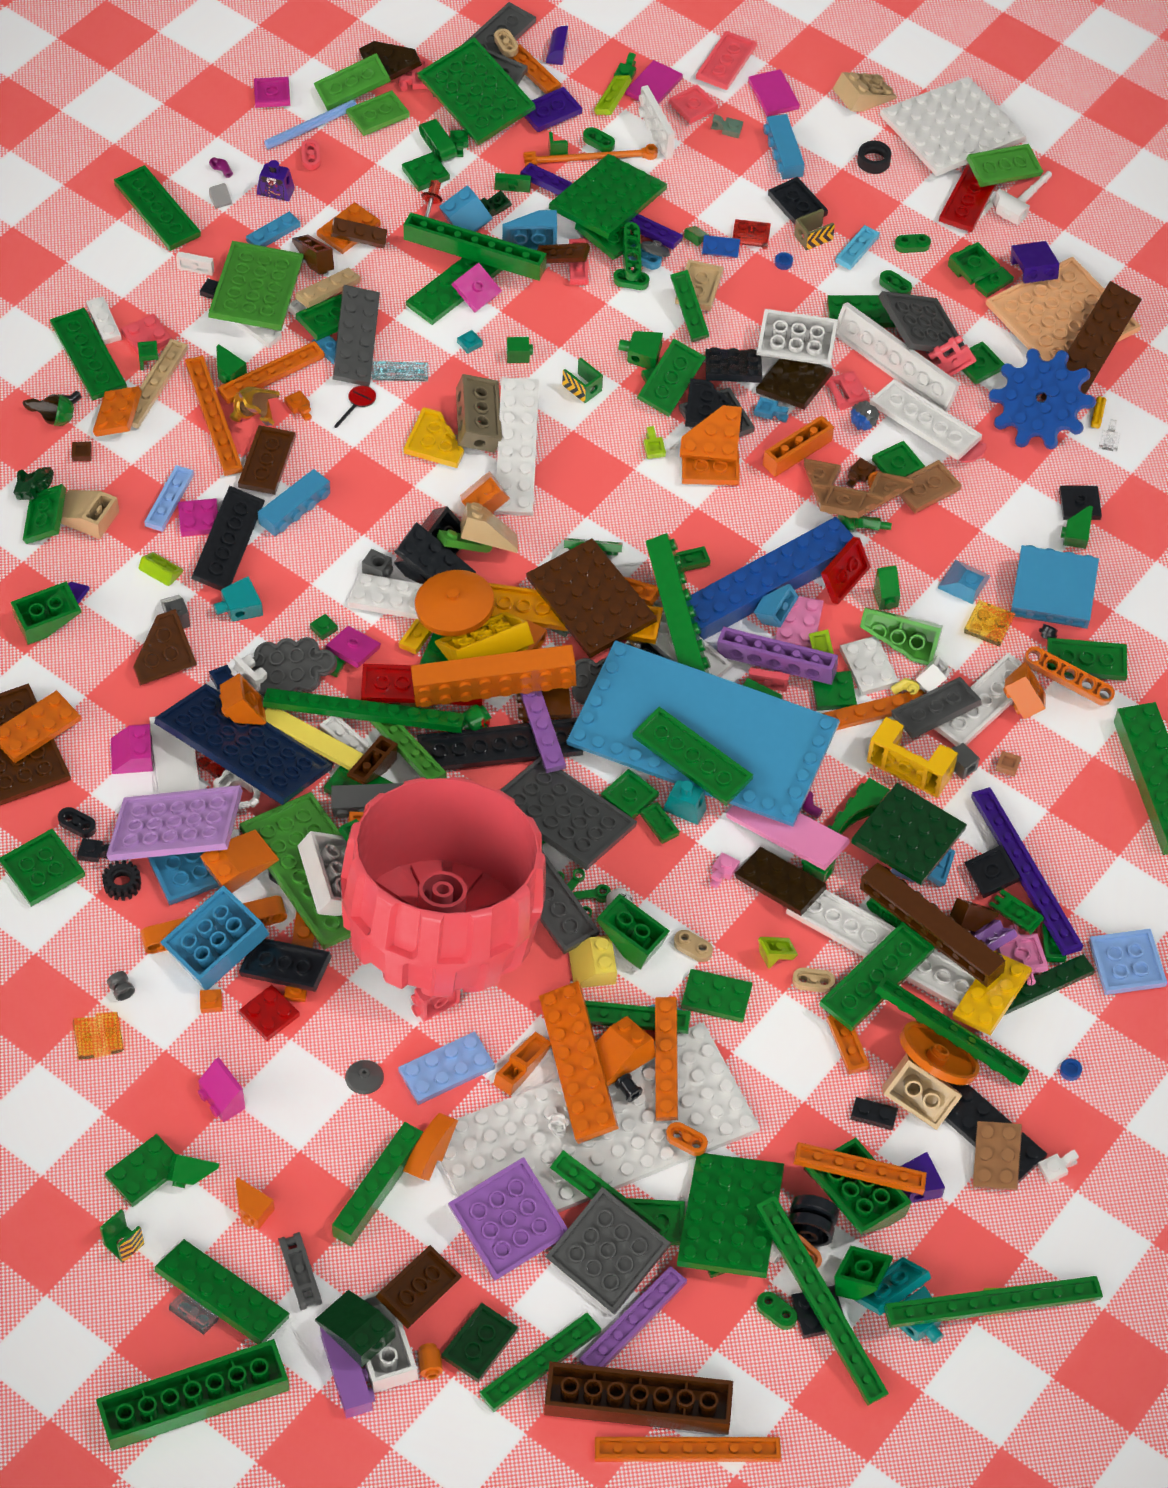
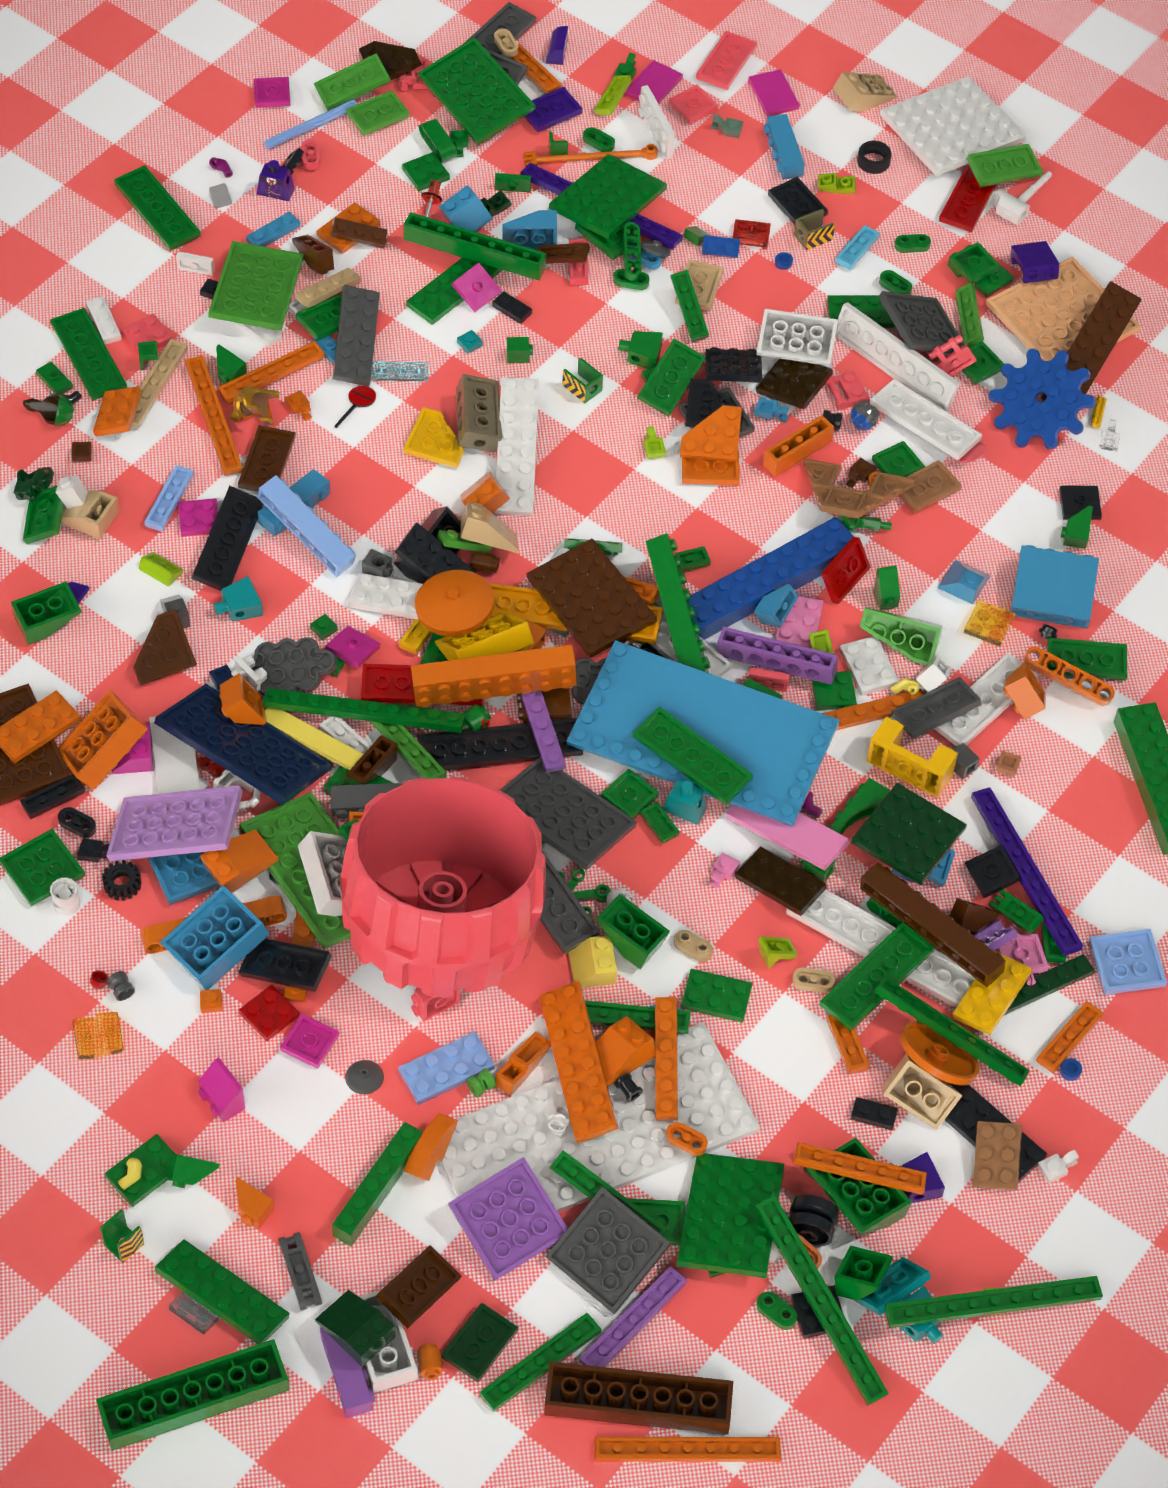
(52, 796): none -> black plate
(54, 378): none -> green plate
(65, 896): none -> white wheel
(71, 491): none -> white brick
(96, 978): none -> red hinge
(101, 740): none -> orange slope
(133, 1173): none -> light yellow arm
(293, 159): none -> black plate
(306, 526): none -> light blue brick
(309, 1041): none -> dark pink plate
(481, 1082): none -> bright green wheel
(485, 562): none -> reddish brown brick
(512, 307): none -> black plate
(834, 418): none -> black wheel
(840, 185): none -> lime slope
(969, 315): none -> bright green plate
(1069, 1037): none -> orange plate

